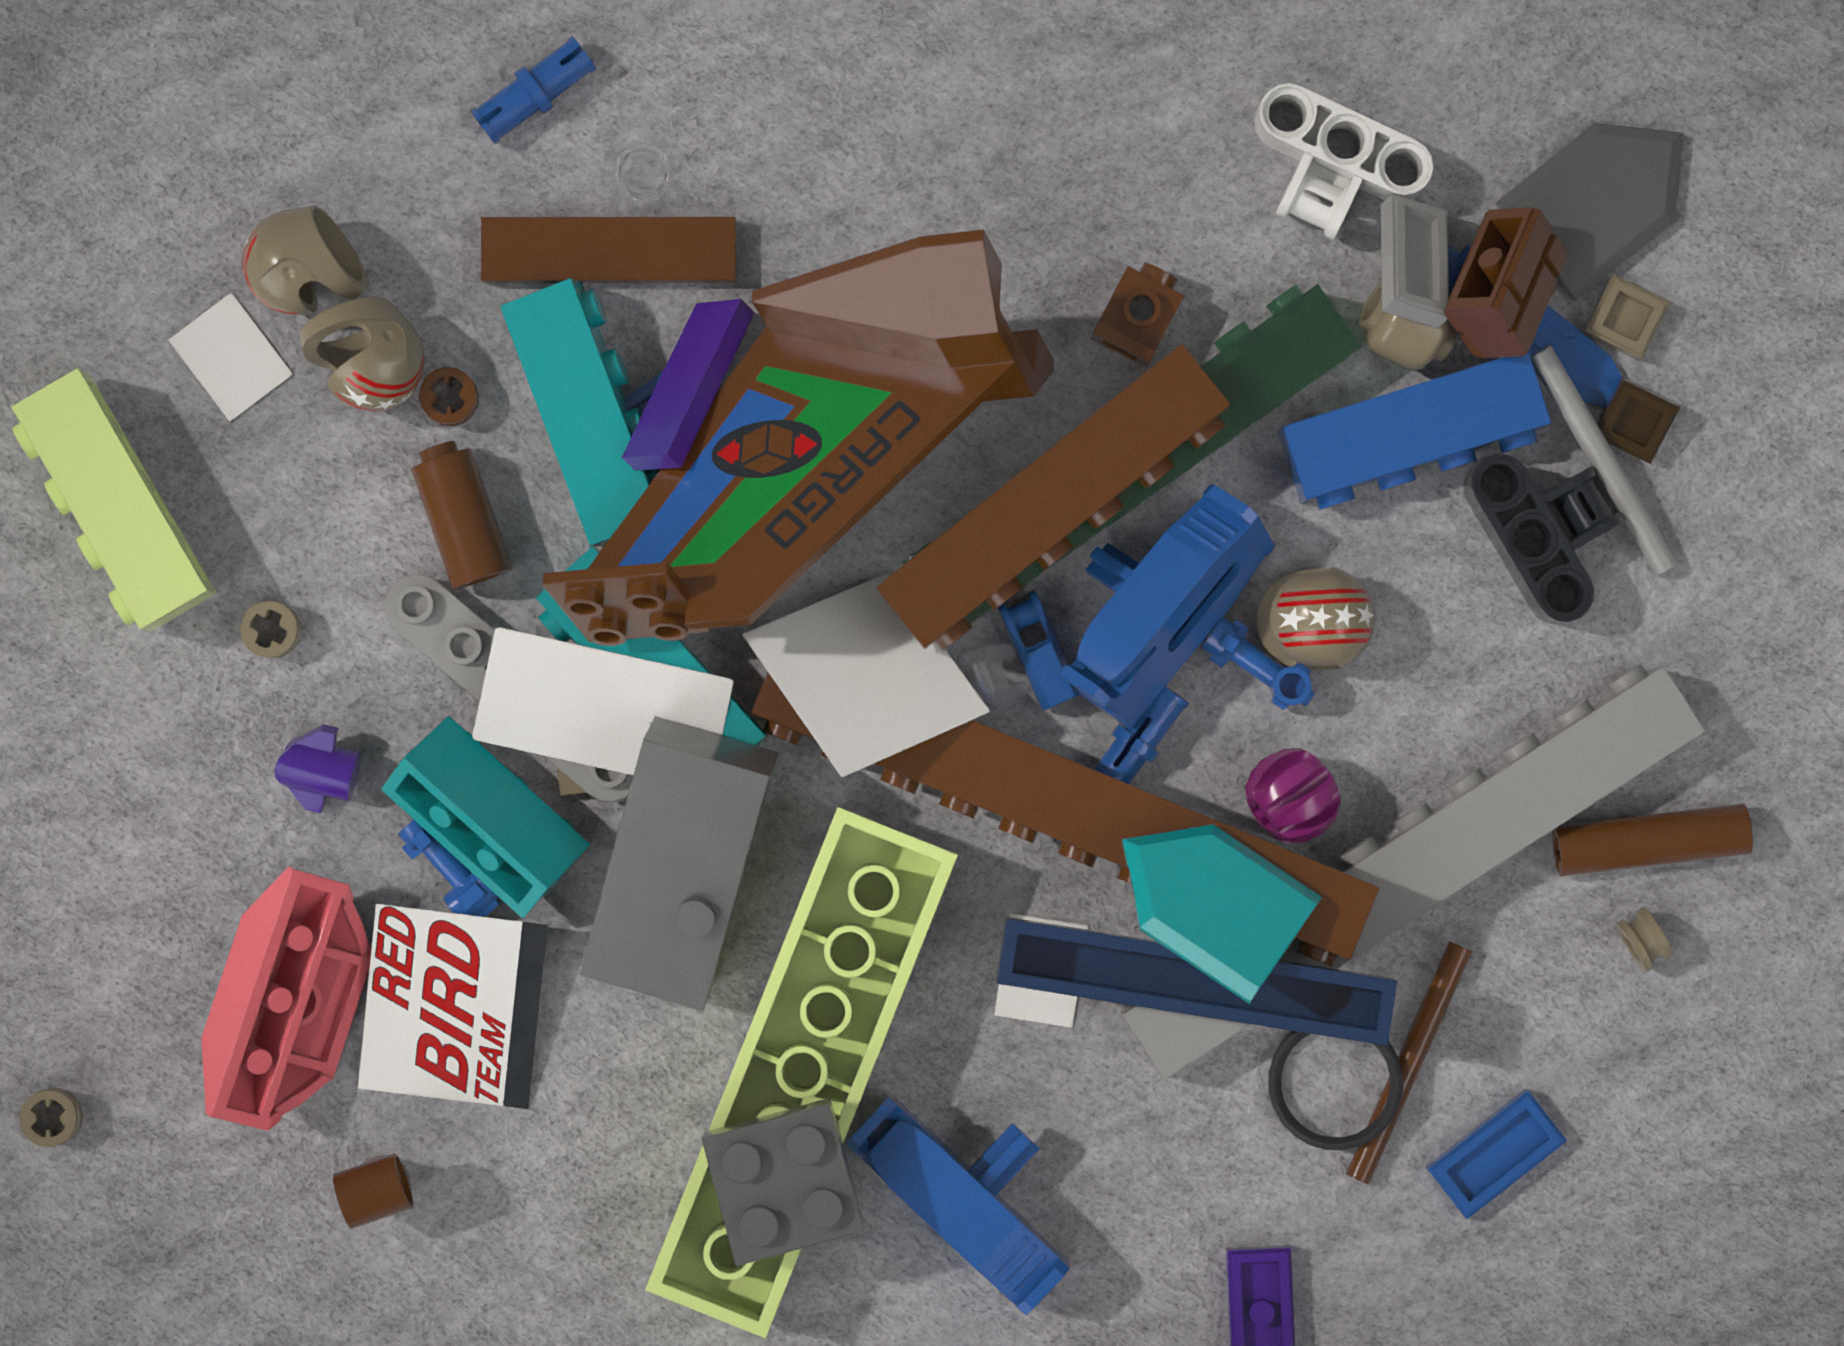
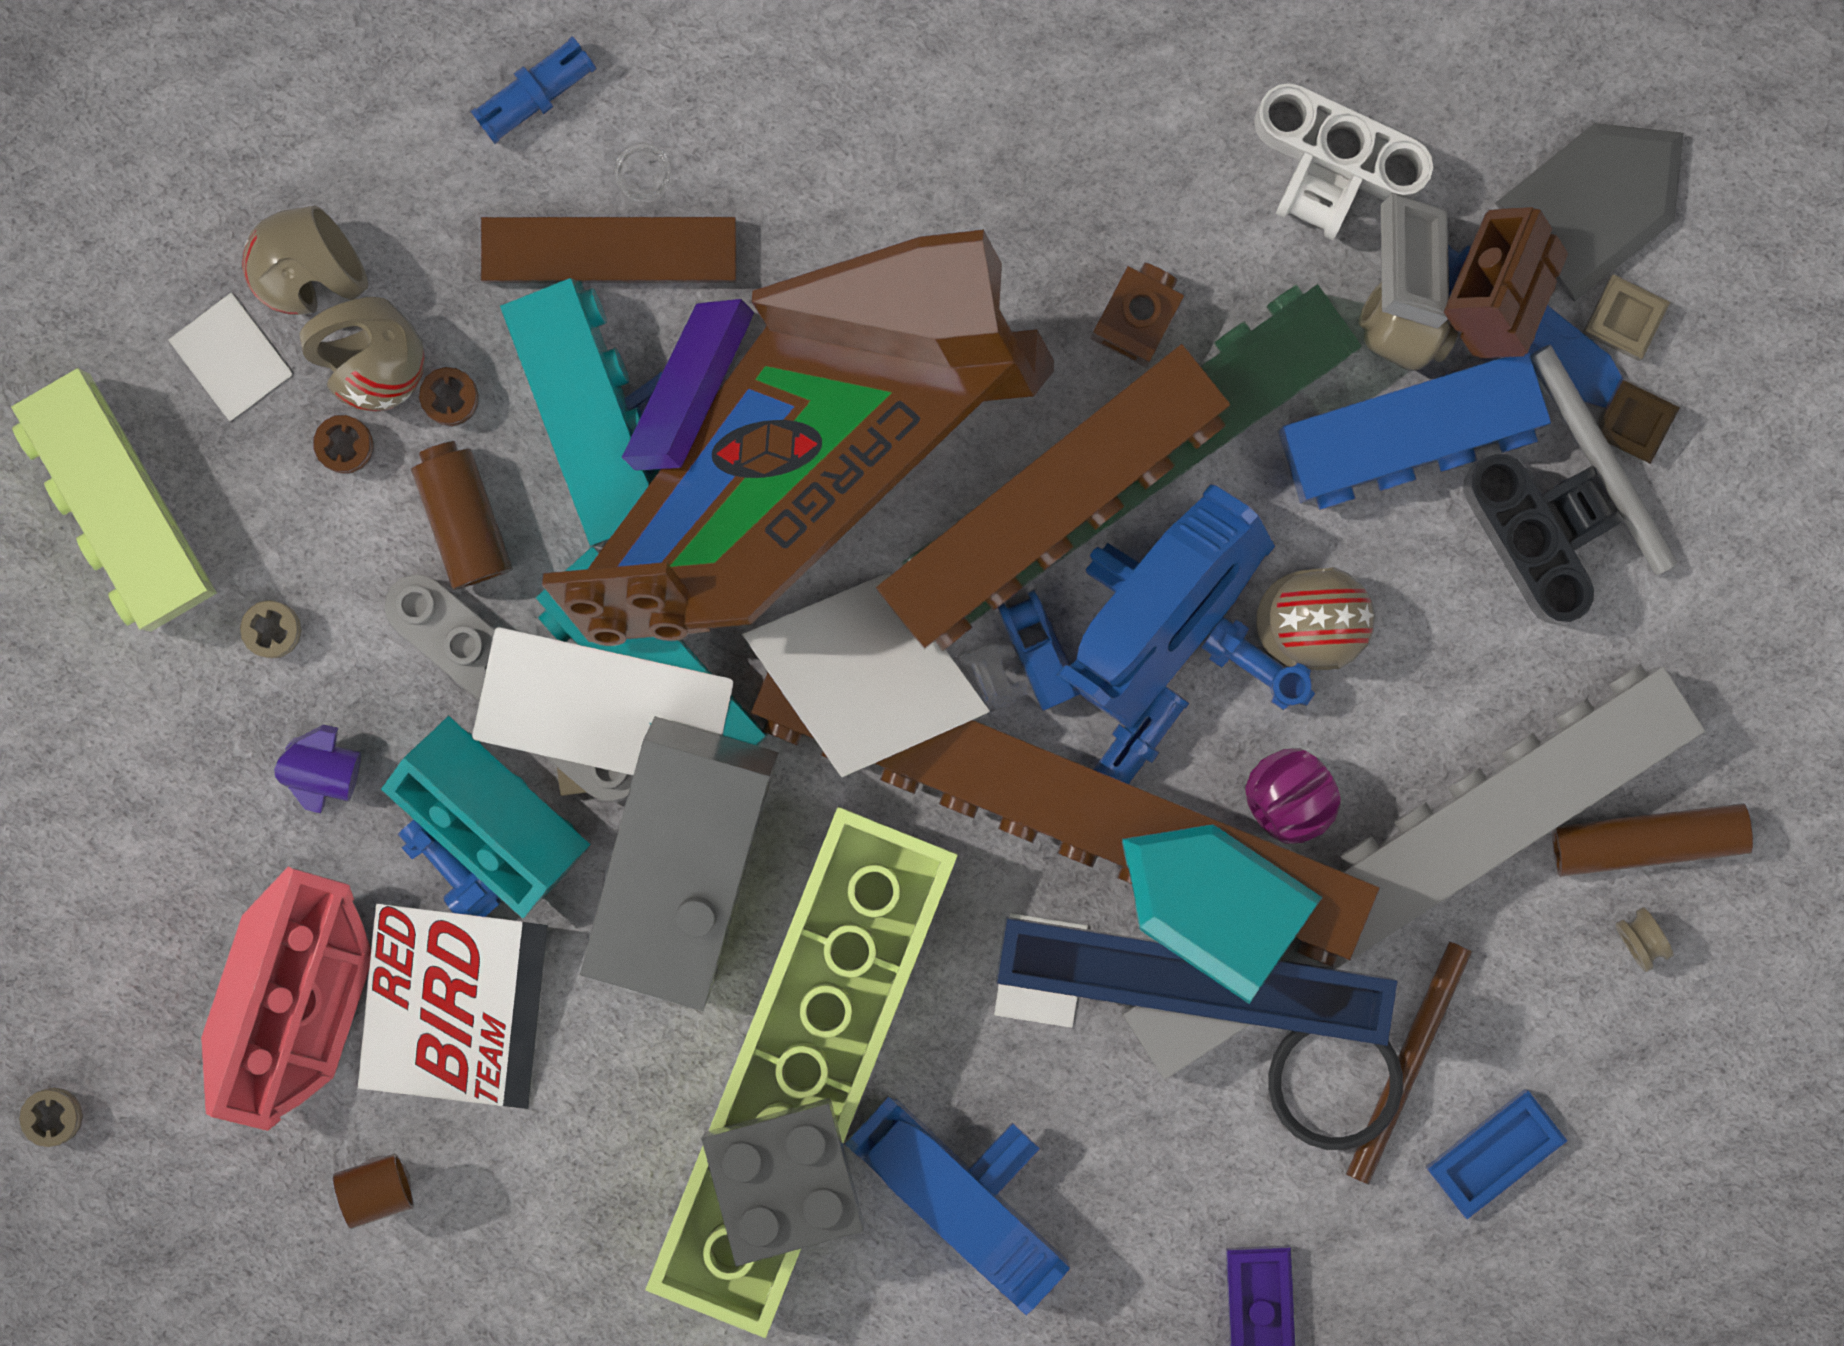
(323, 443): none -> reddish brown bush

